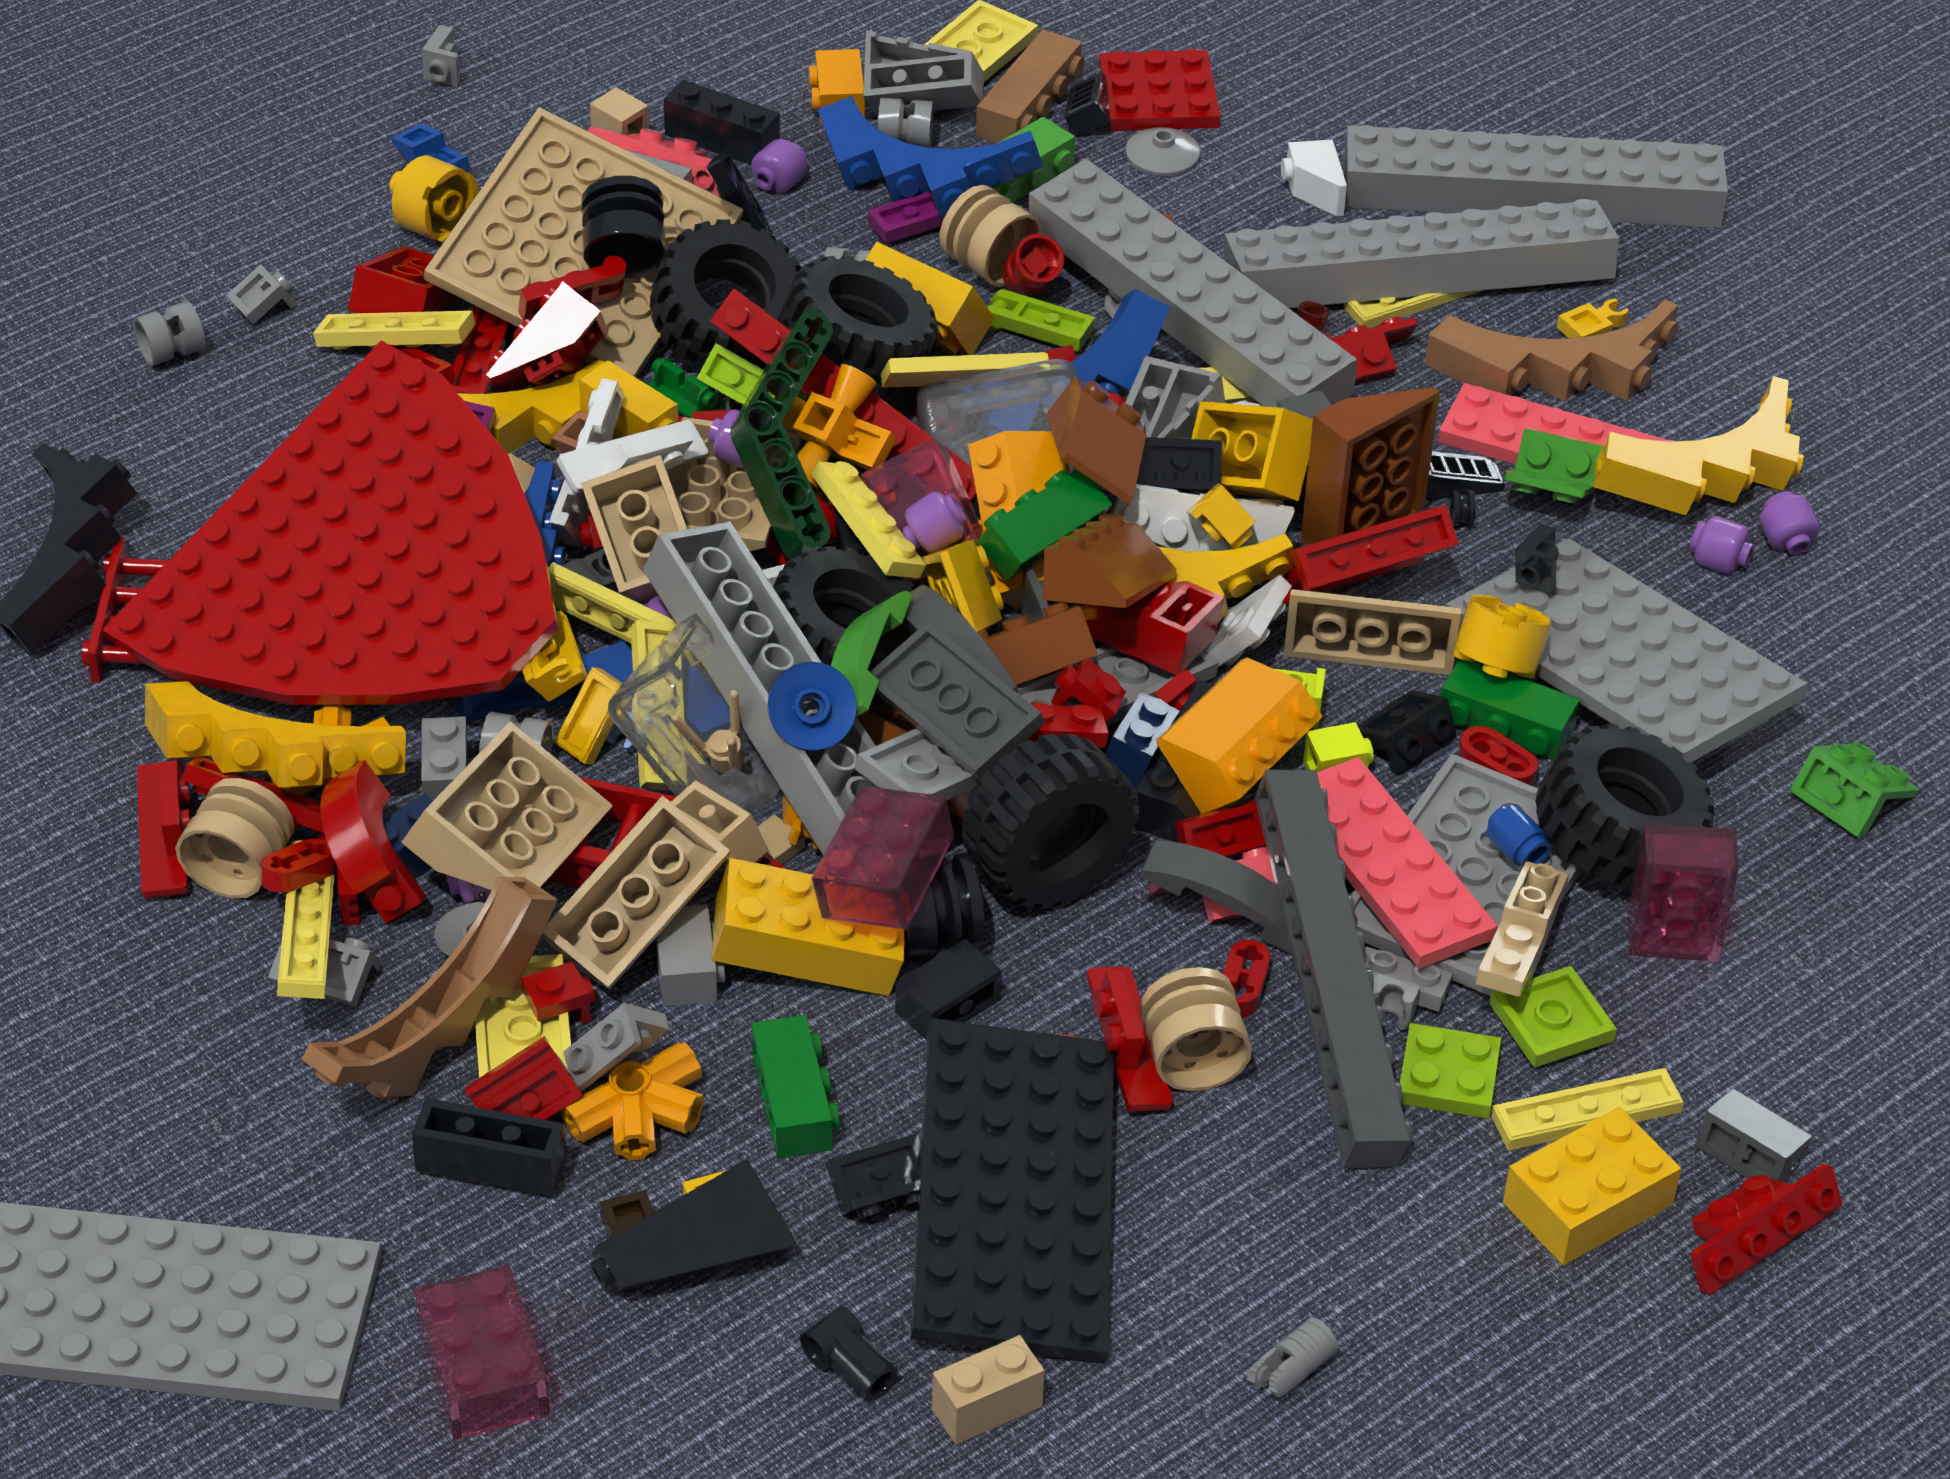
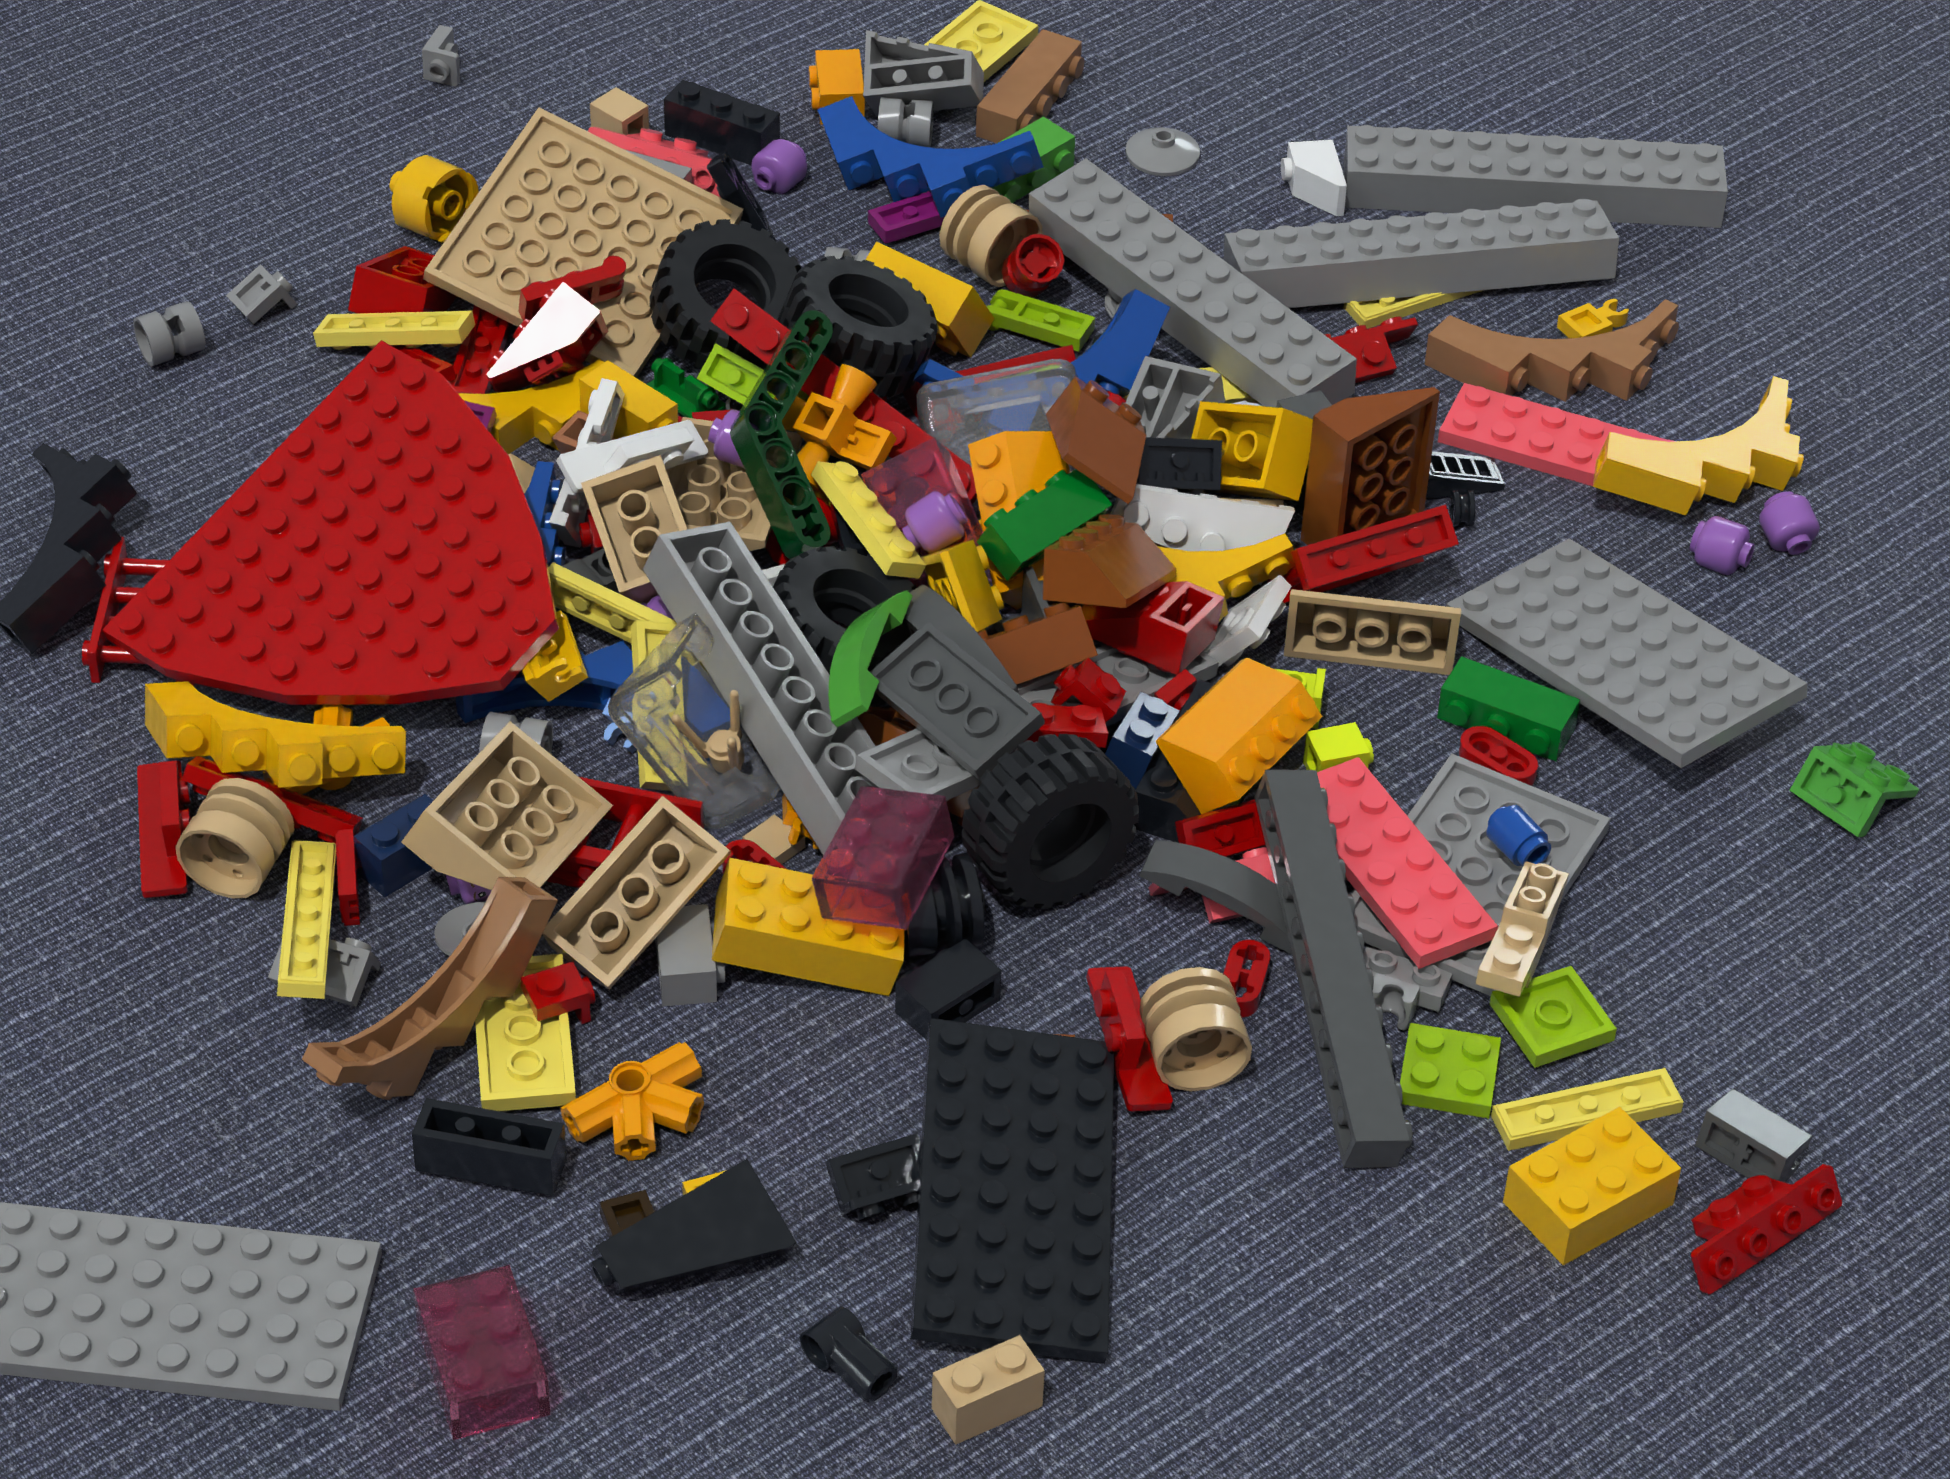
(297, 866): red beam -> none
(359, 844): red arch -> none
(428, 141): blue slope -> none
(443, 752): light grey brick -> none
(527, 1084): red plate -> none
(589, 718): yellow tile -> none
(613, 1041): light grey bracket -> none
(624, 220): black wheel -> none
(724, 821): tan brick -> none
(794, 1086): green brick -> none
(825, 688): blue dish -> none
(926, 370): light yellow tile -> none
(1088, 105): black slope -> none
(1160, 90): red plate -> none
(1223, 517): yellow brick -> none
(1294, 1358): light grey hinge -> none
(1314, 314): clear red hinge -> none
(1410, 728): black bracket -> none
(1502, 636): yellow brick -> none
(1537, 560): black bracket -> none
(1554, 465): bright green bracket -> none
(1606, 790): black tyre -> none
(1682, 892): clear pink brick -> none

